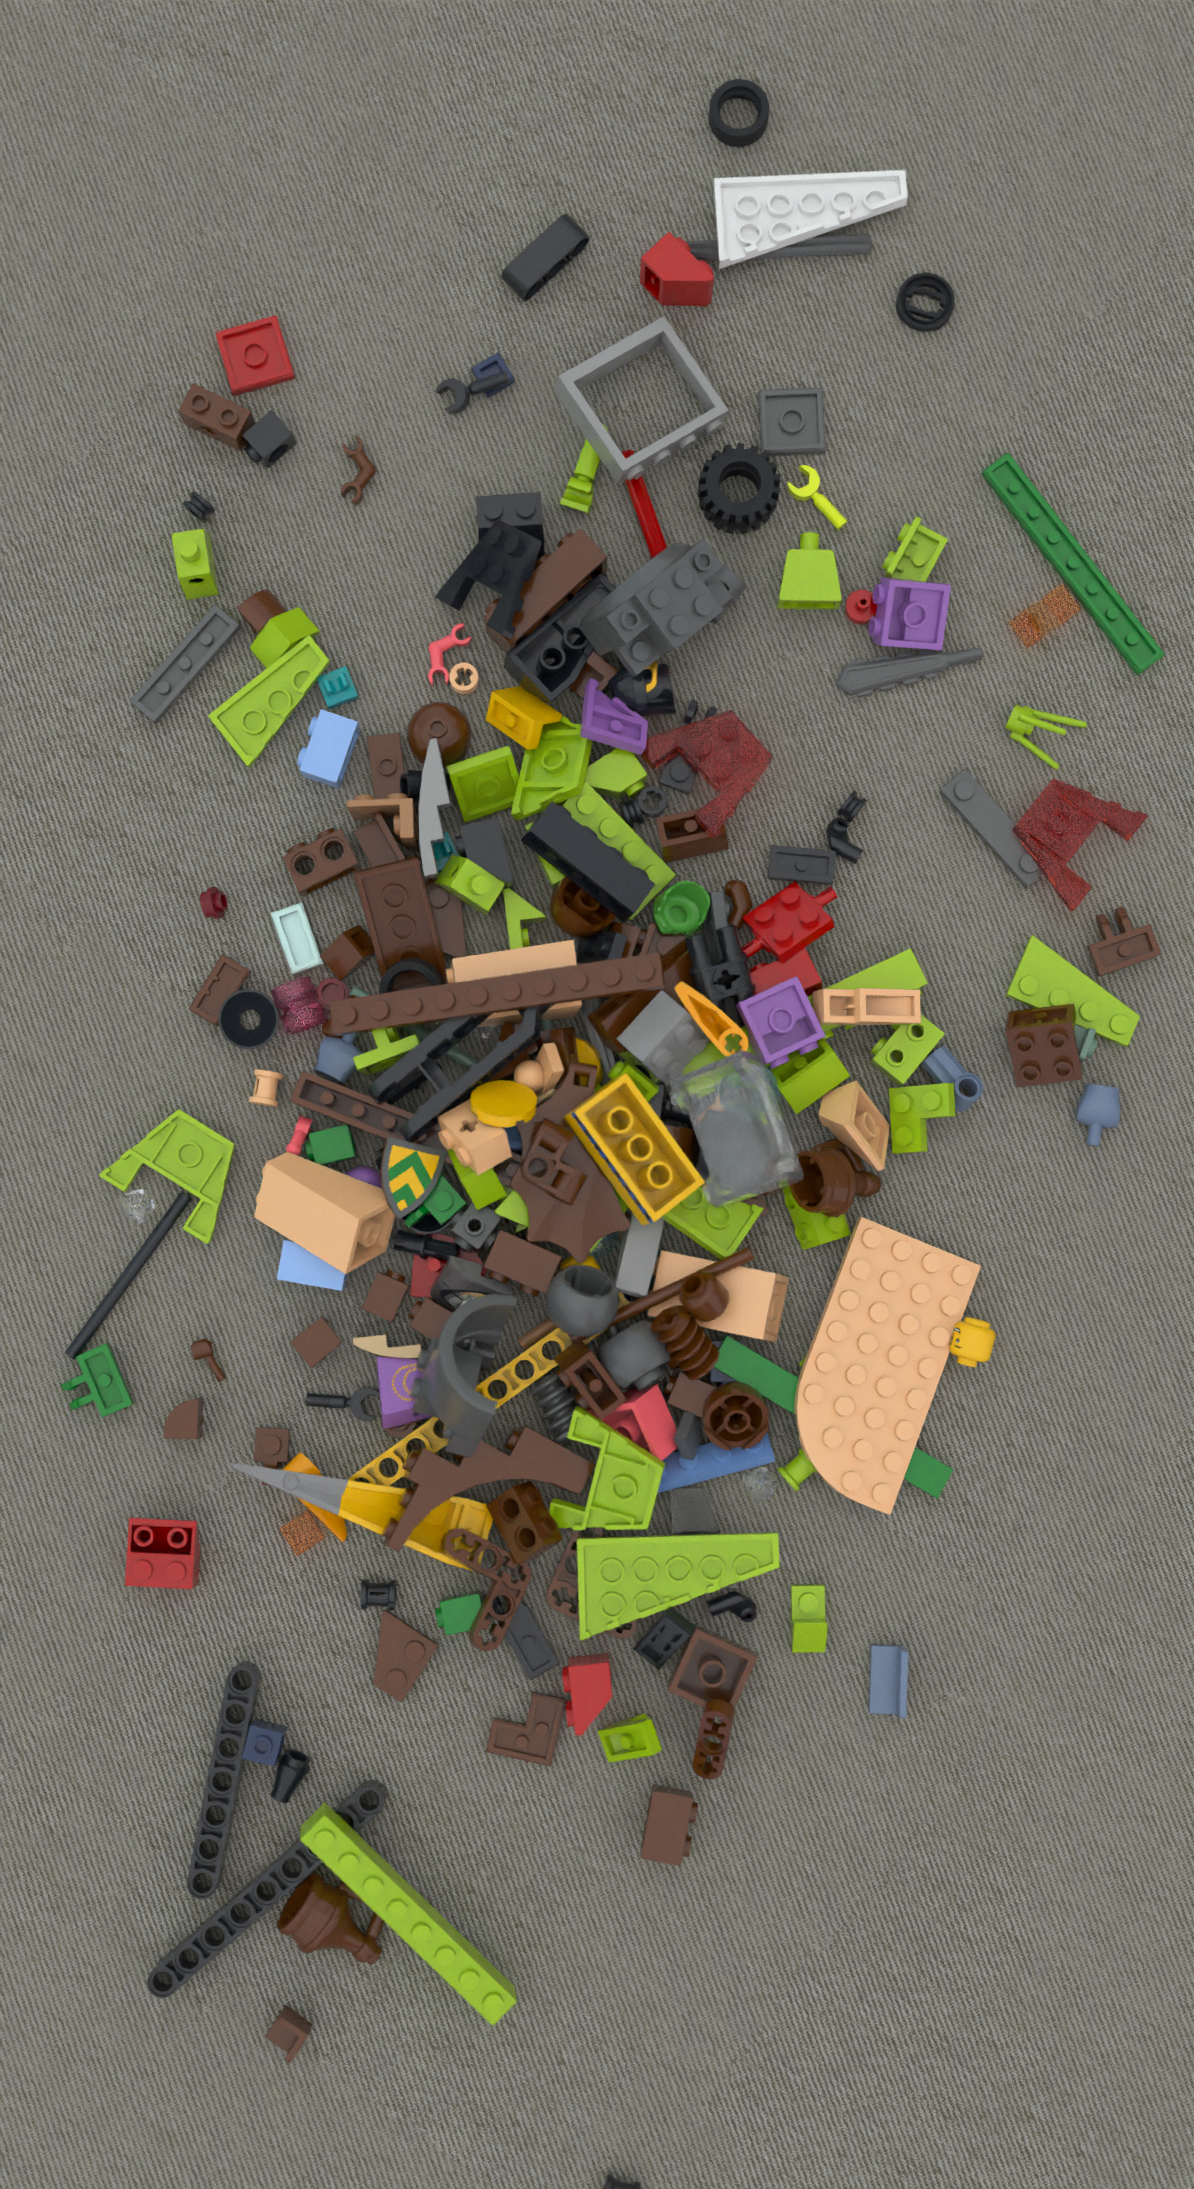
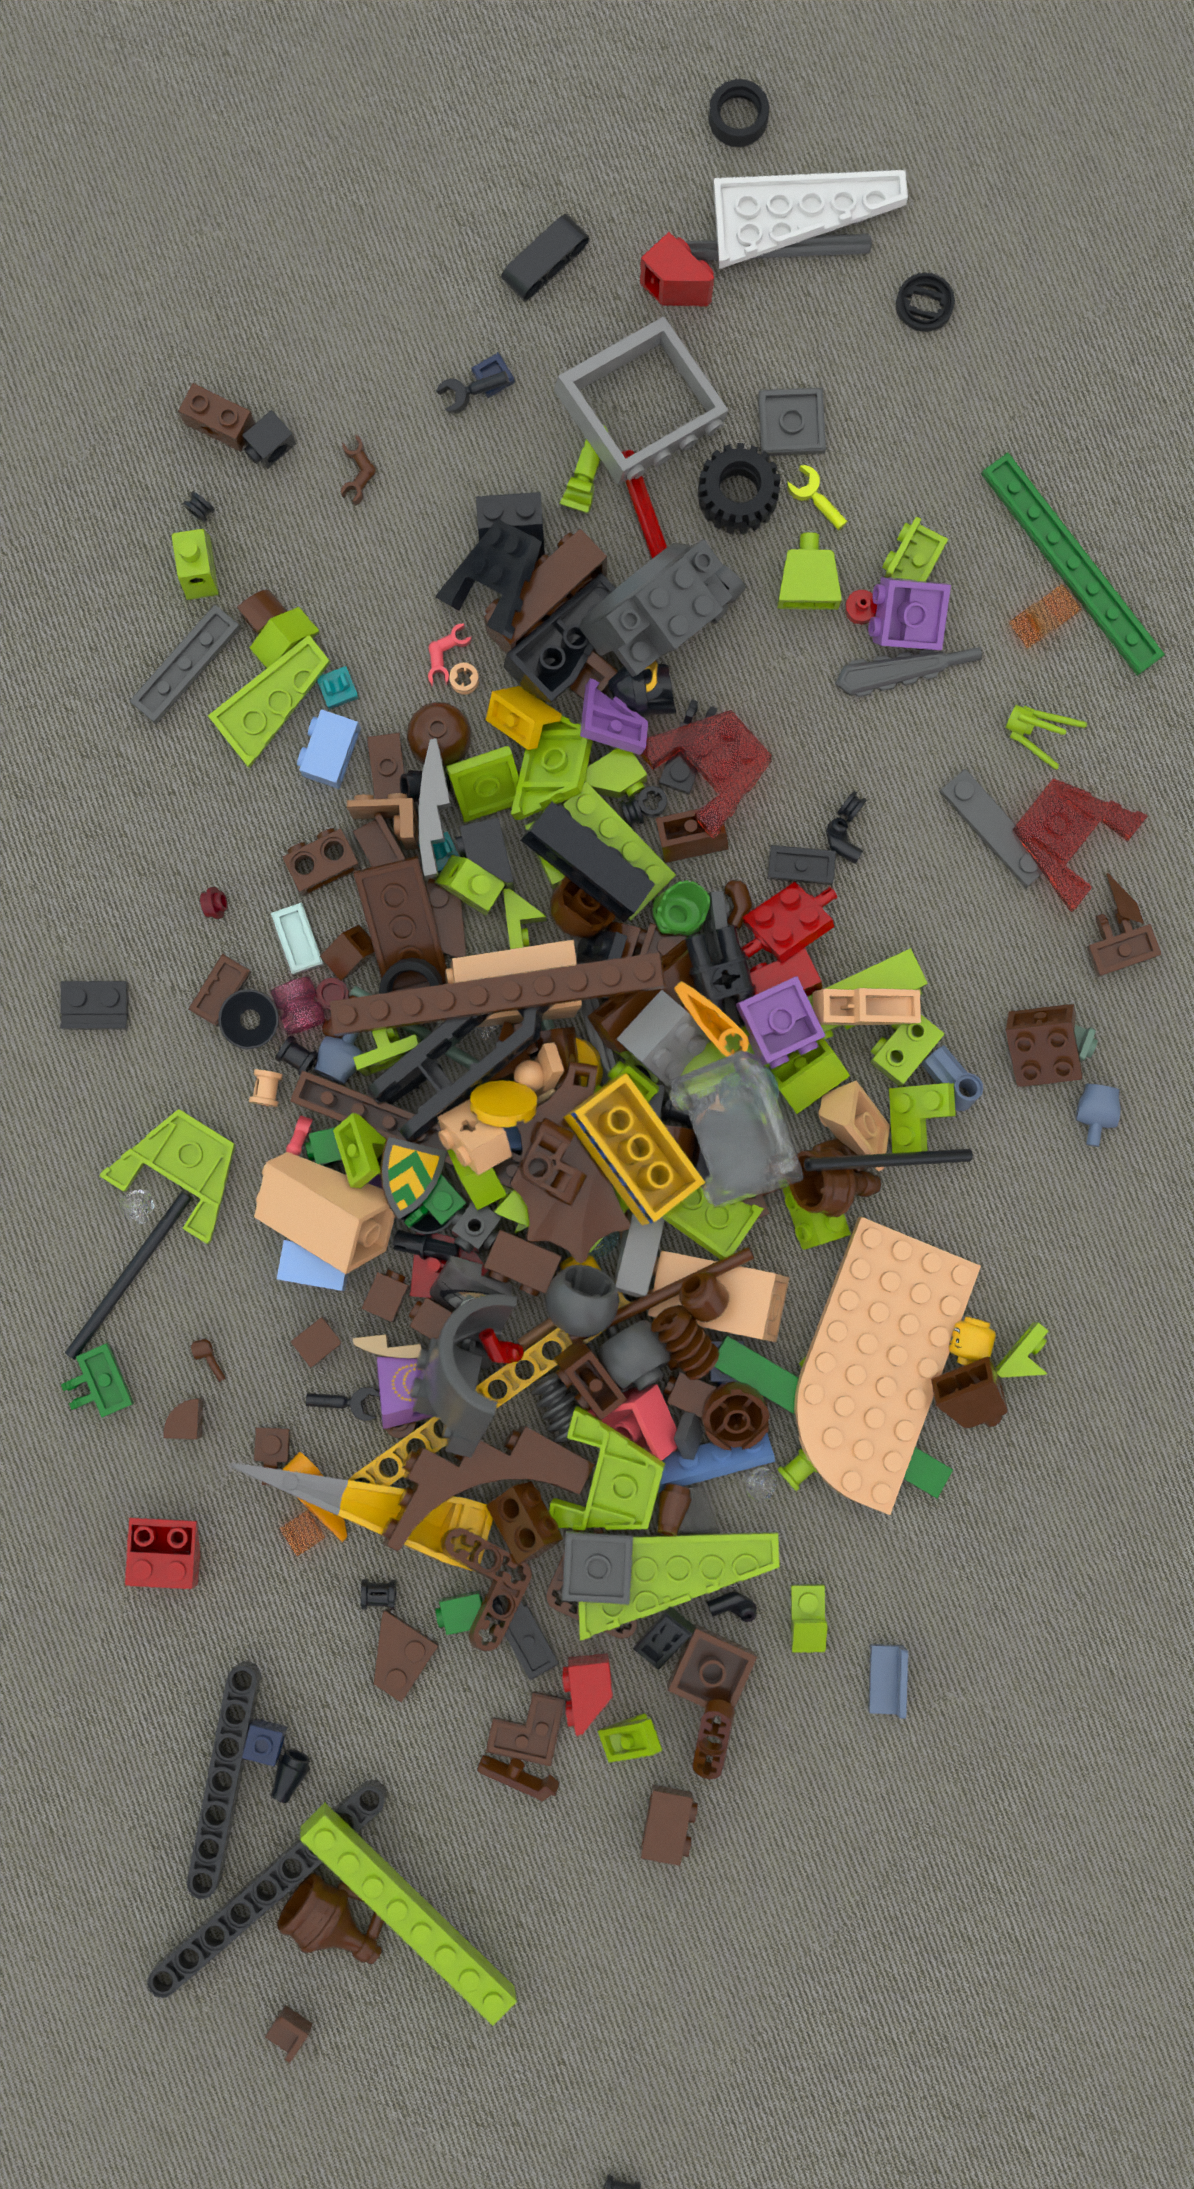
(94, 1005): none -> black plate
(254, 355): red tile -> none
(296, 1055): none -> black bush
(359, 1149): none -> lime slope
(498, 1350): none -> red arm
(515, 1777): none -> reddish brown piece
(597, 1567): none -> dark grey tile
(673, 1506): none -> reddish brown cone
(887, 1160): none -> black piece
(971, 1394): none -> reddish brown torso
(1016, 1361): none -> lime slope
(1050, 980): lime wing -> none
(1125, 903): none -> reddish brown sticker

